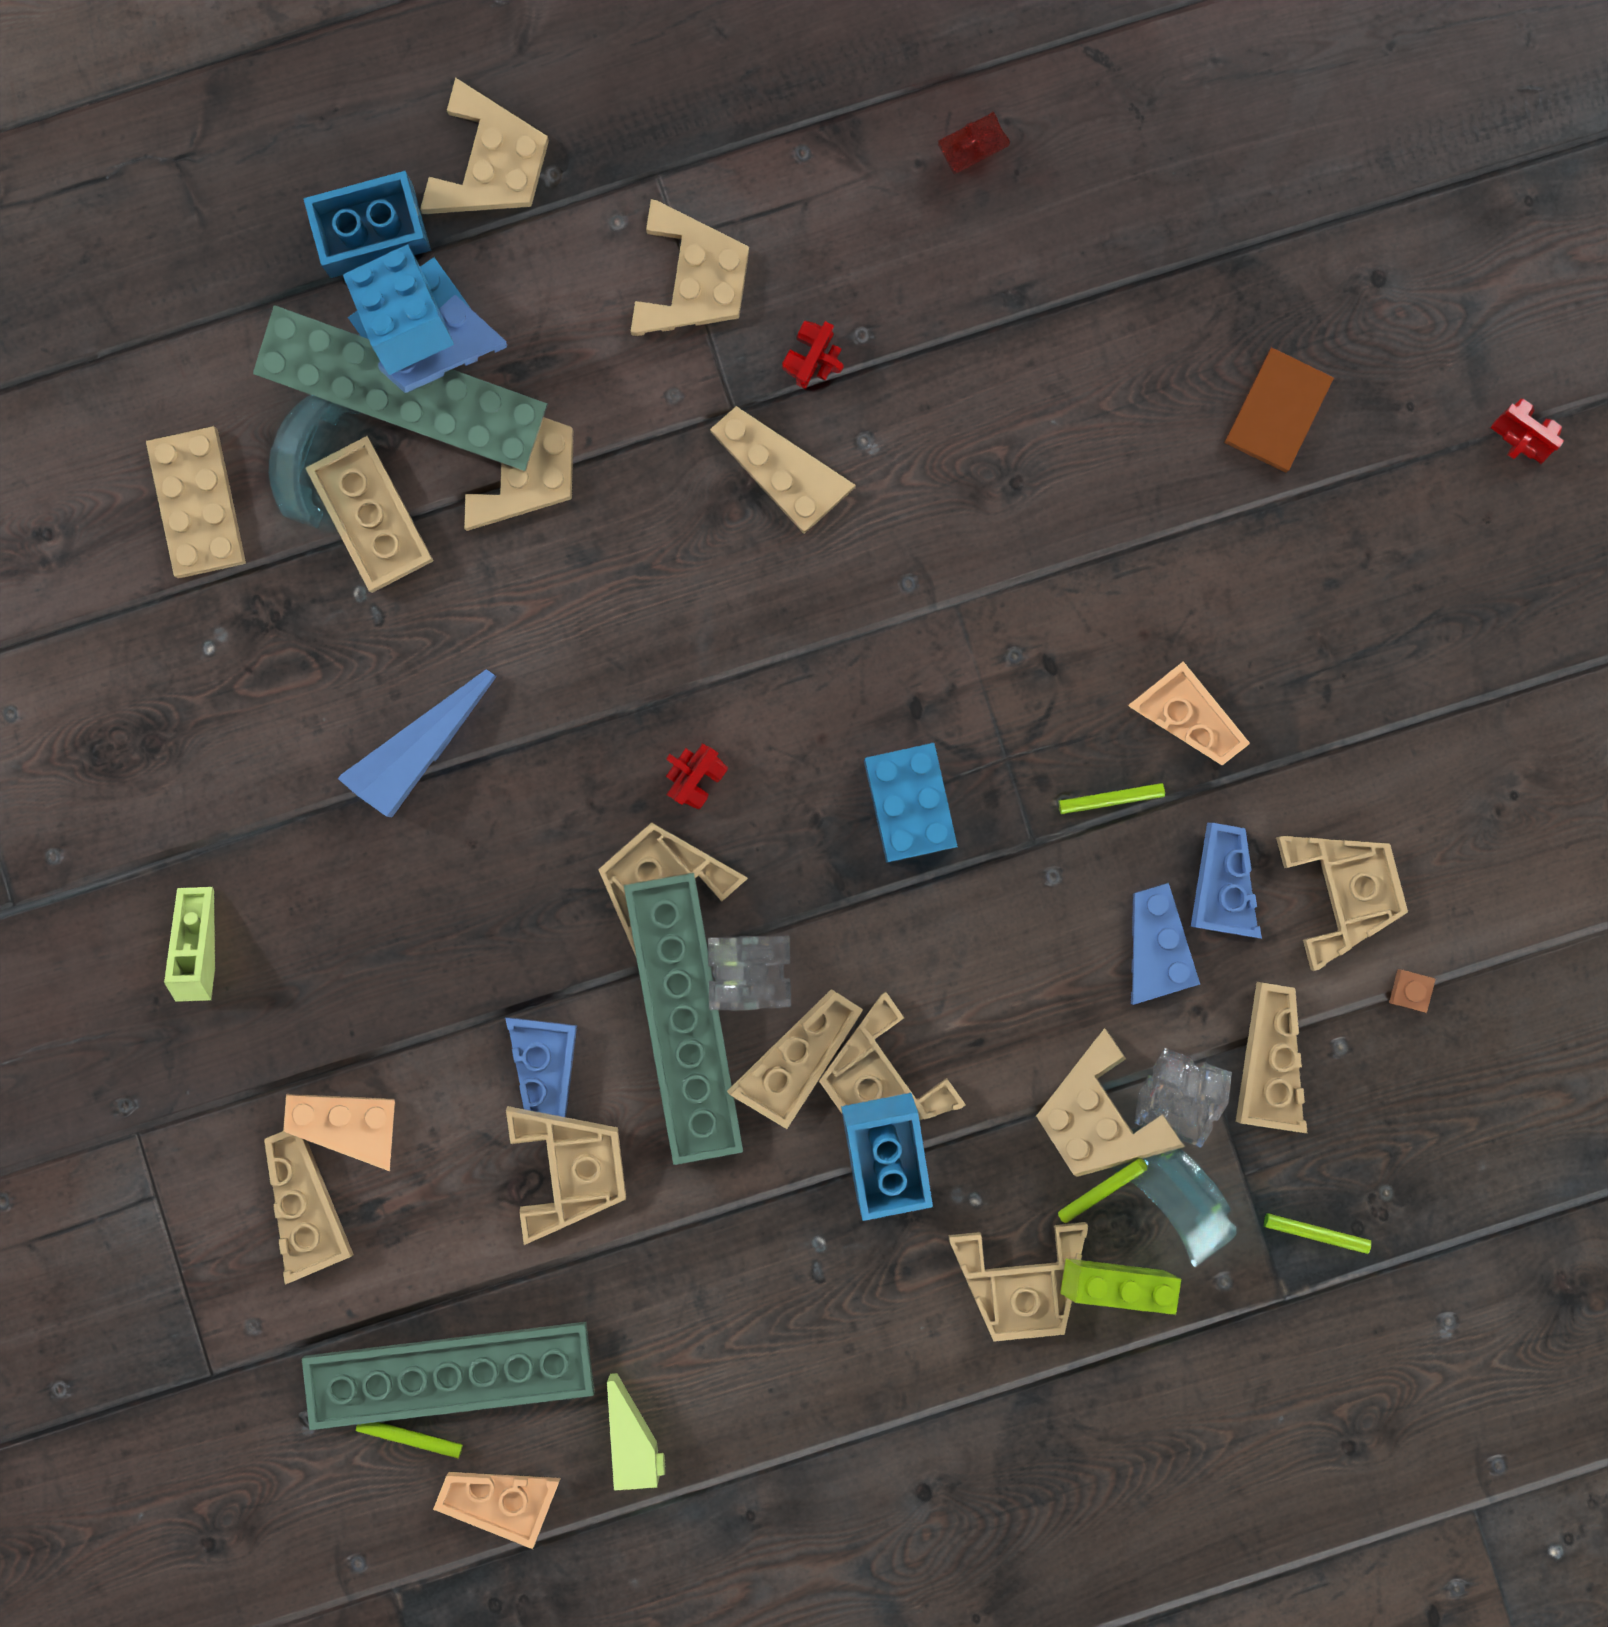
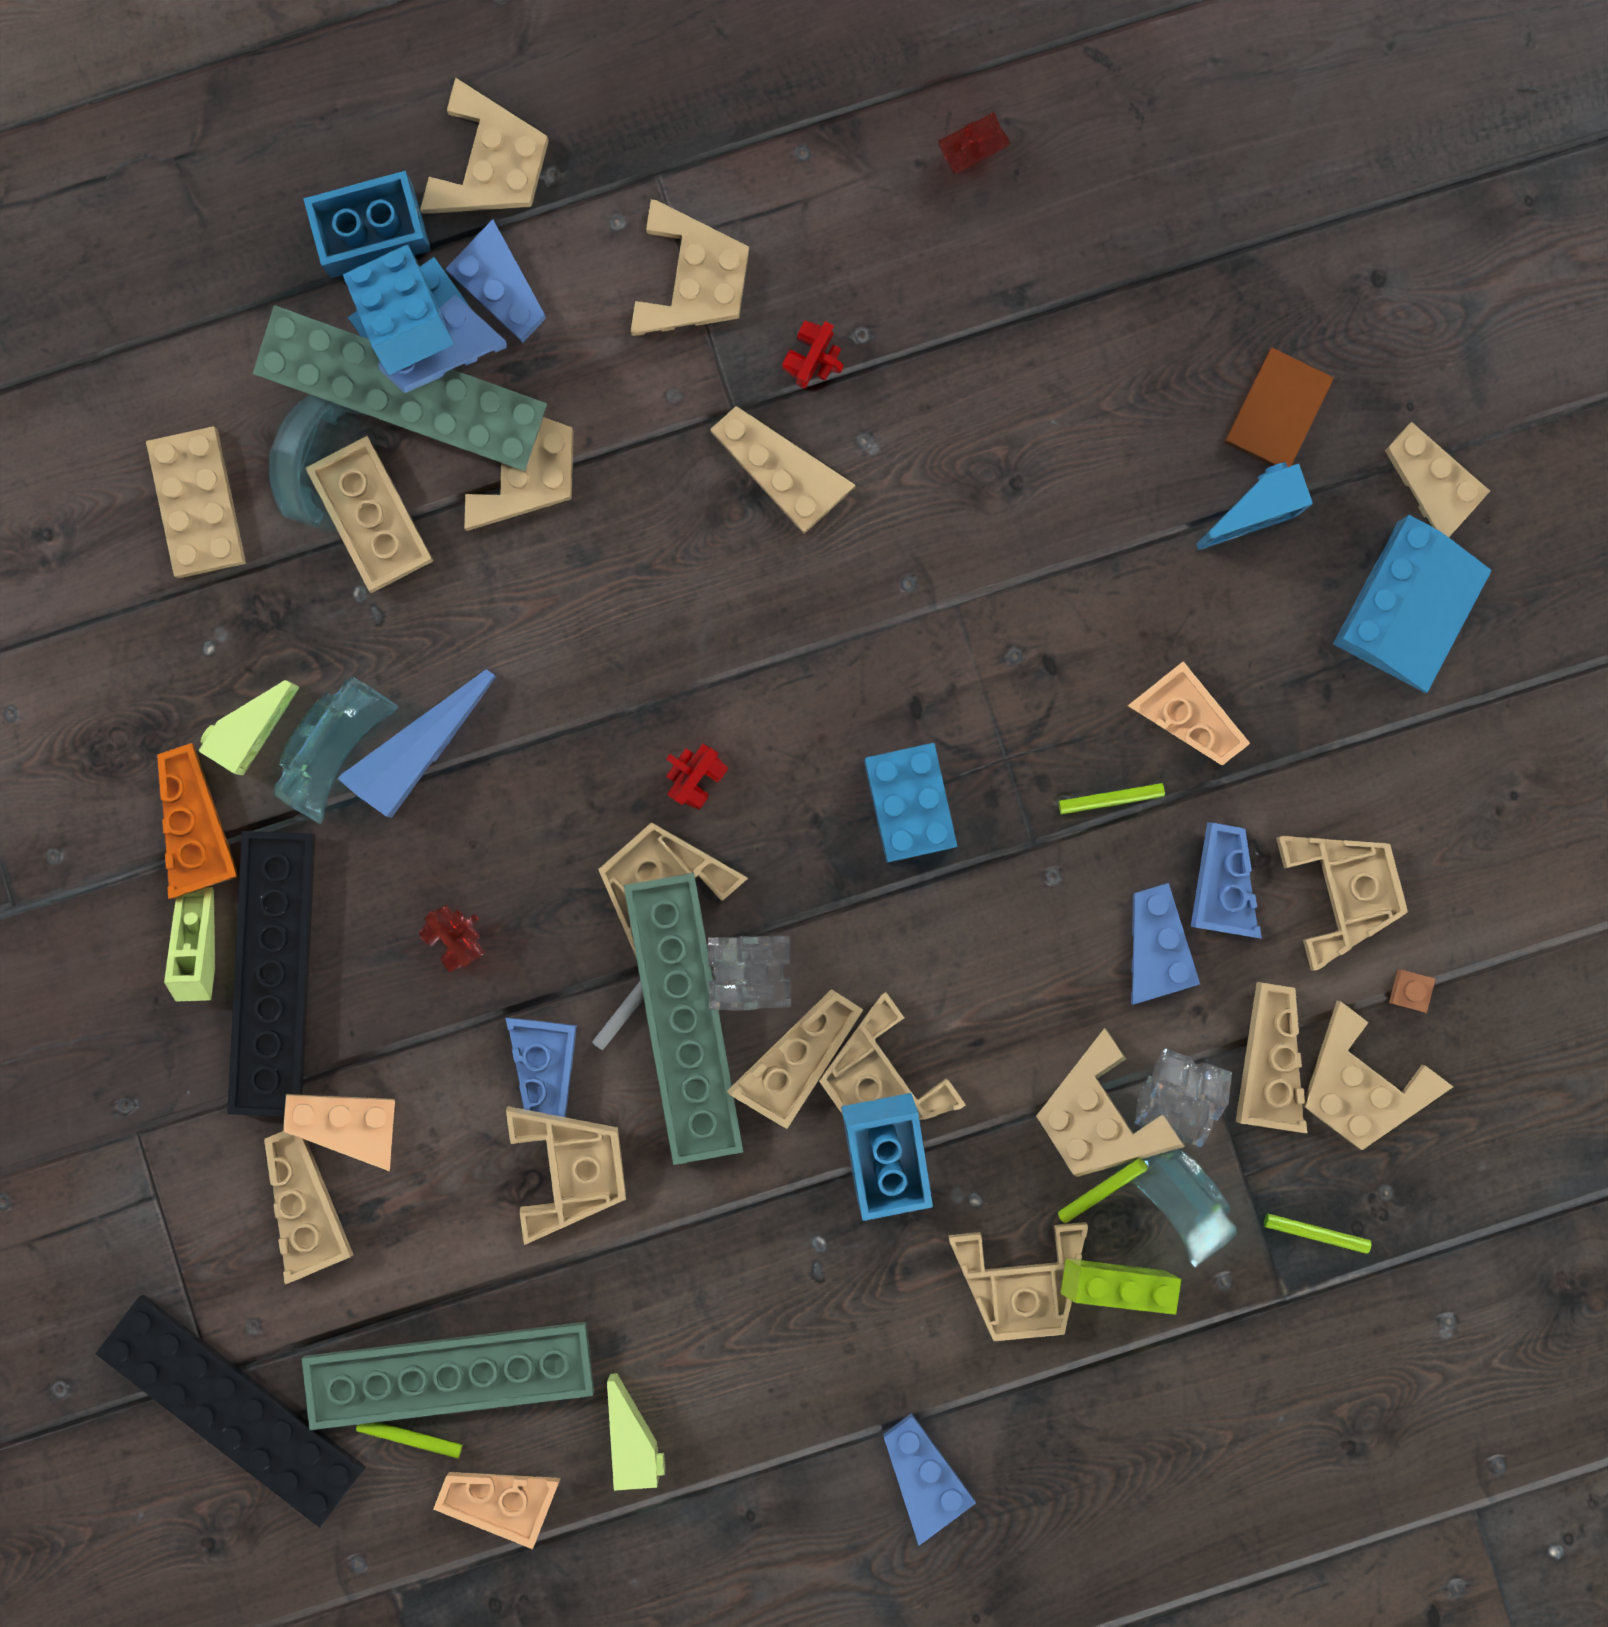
(193, 832): none -> orange wing
(230, 1410): none -> black plate
(243, 732): none -> yellowish green slope
(271, 971): none -> black plate
(324, 742): none -> clear light blue windscreen
(456, 934): none -> clear red hips
(496, 282): none -> medium blue wing
(619, 1017): none -> light grey bar
(926, 1479): none -> medium blue wing
(1273, 499): none -> dark azure slope
(1354, 1096): none -> tan wing
(1413, 603): none -> dark azure slope
(1437, 480): none -> tan wing
(1527, 434): red hips -> none

